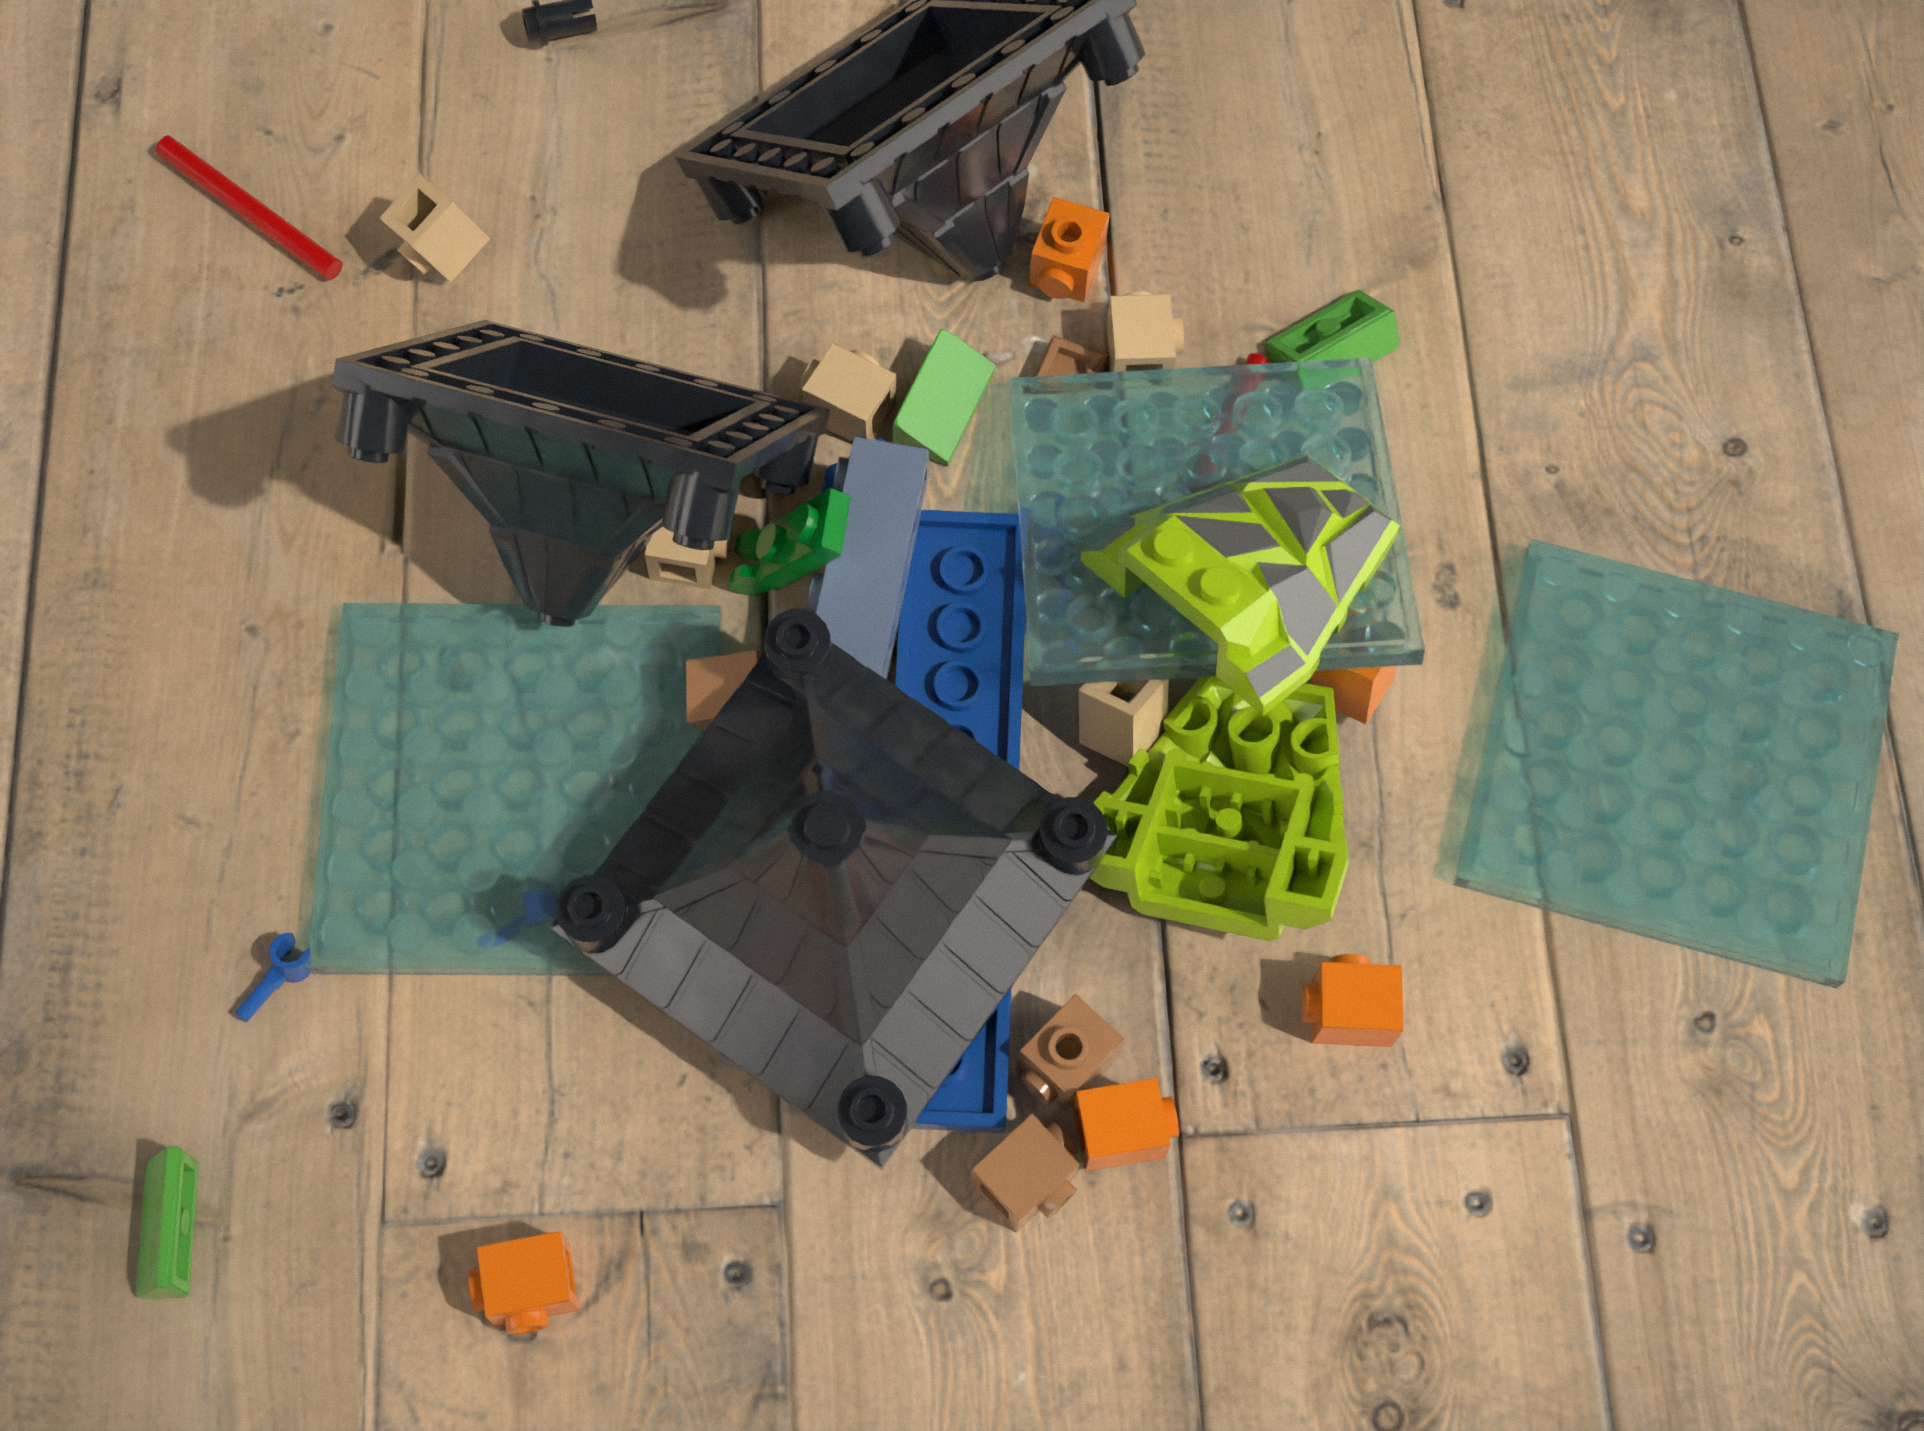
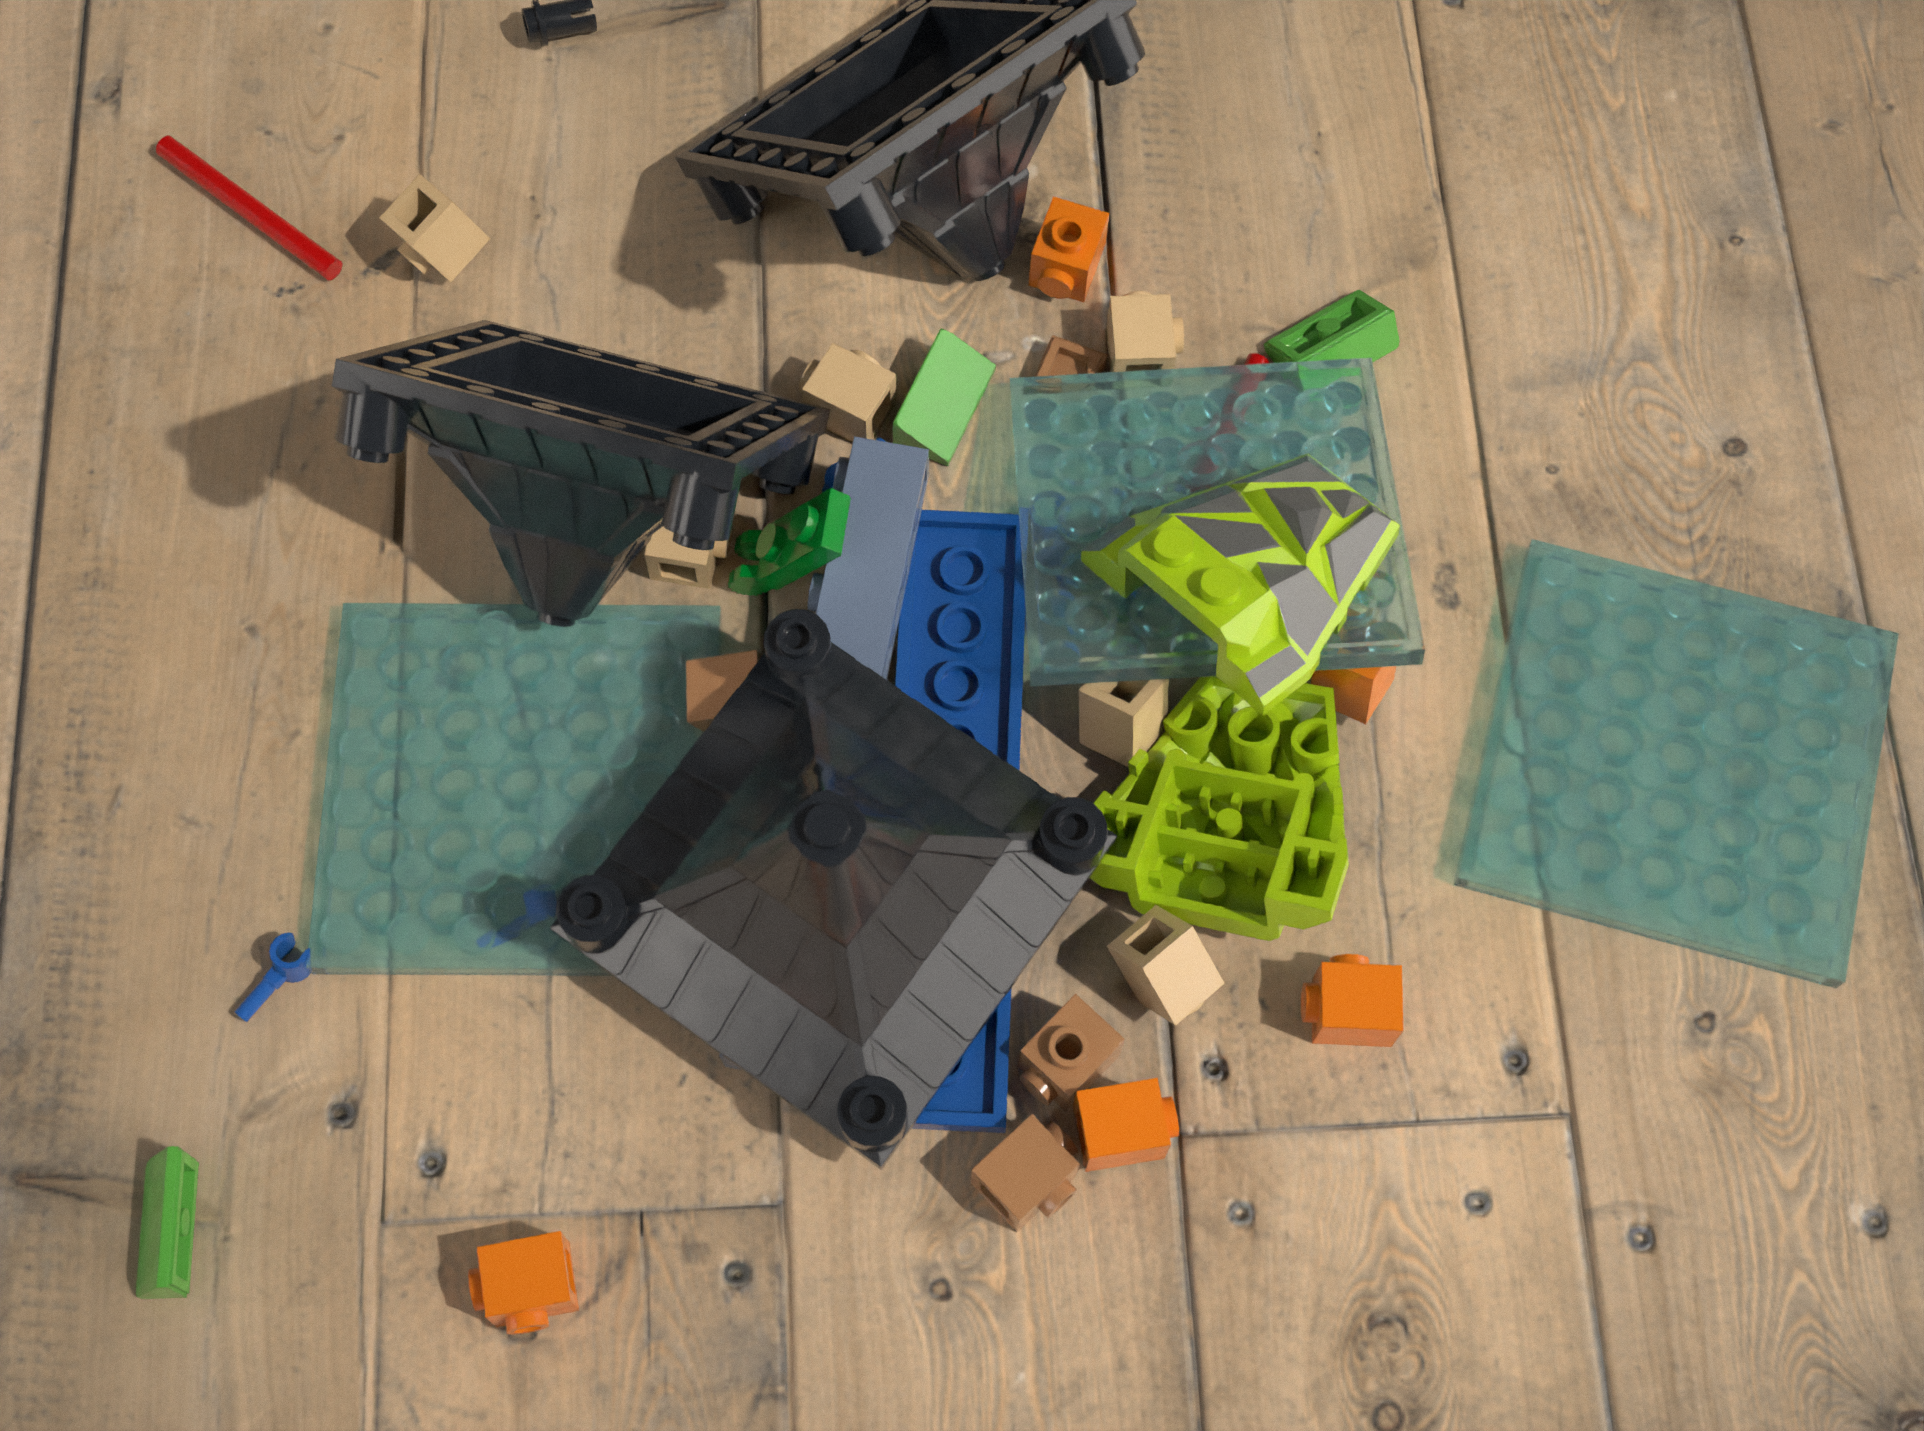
(1166, 965): none -> tan brick

